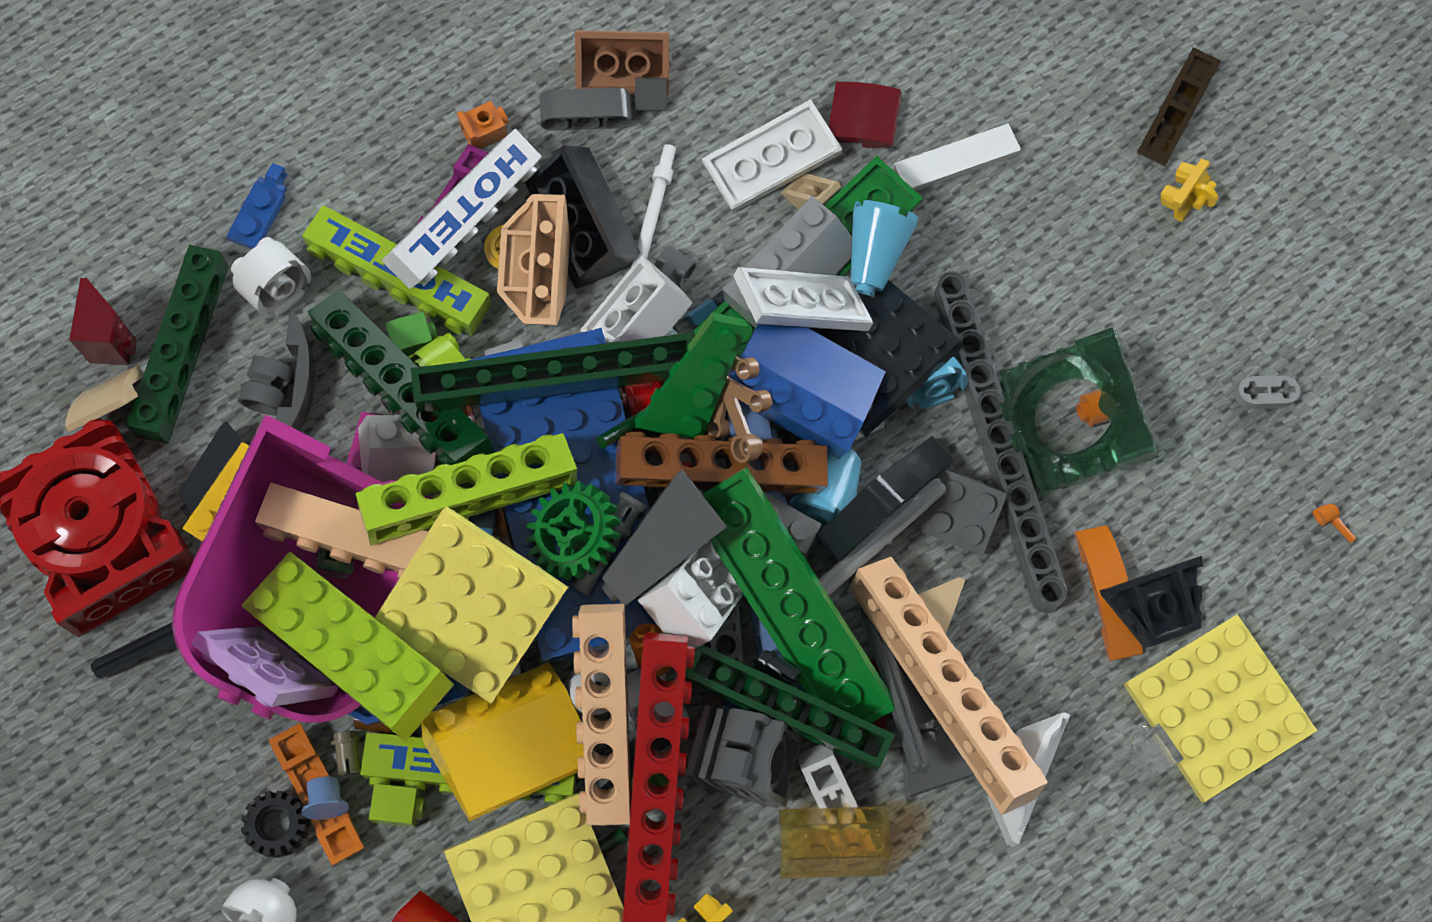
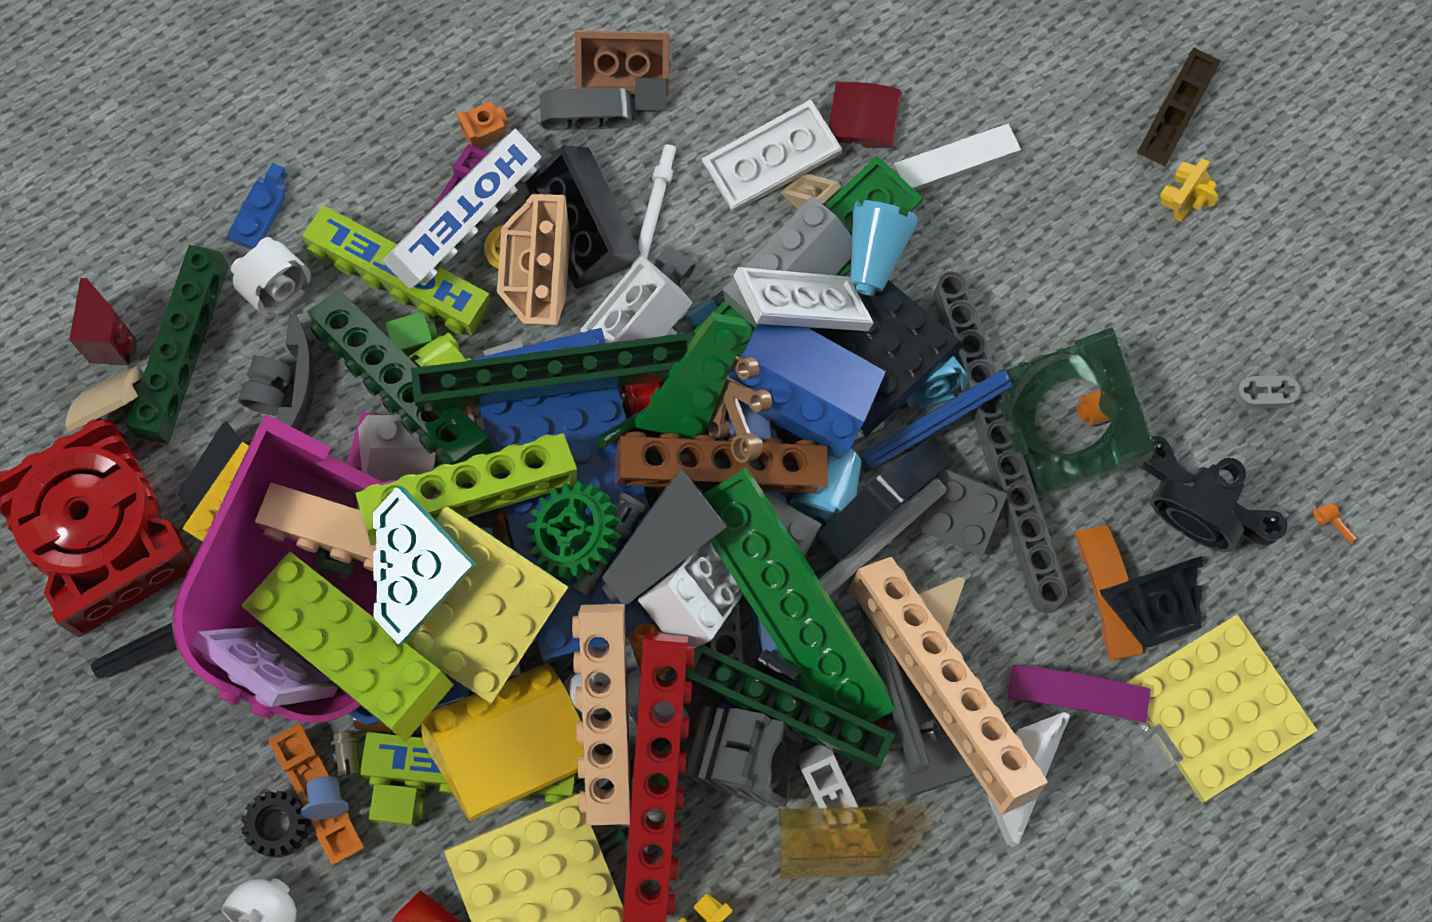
(412, 565): none -> plate
(937, 419): none -> blue axle
(1079, 692): none -> magenta slope
(1206, 505): none -> black piece

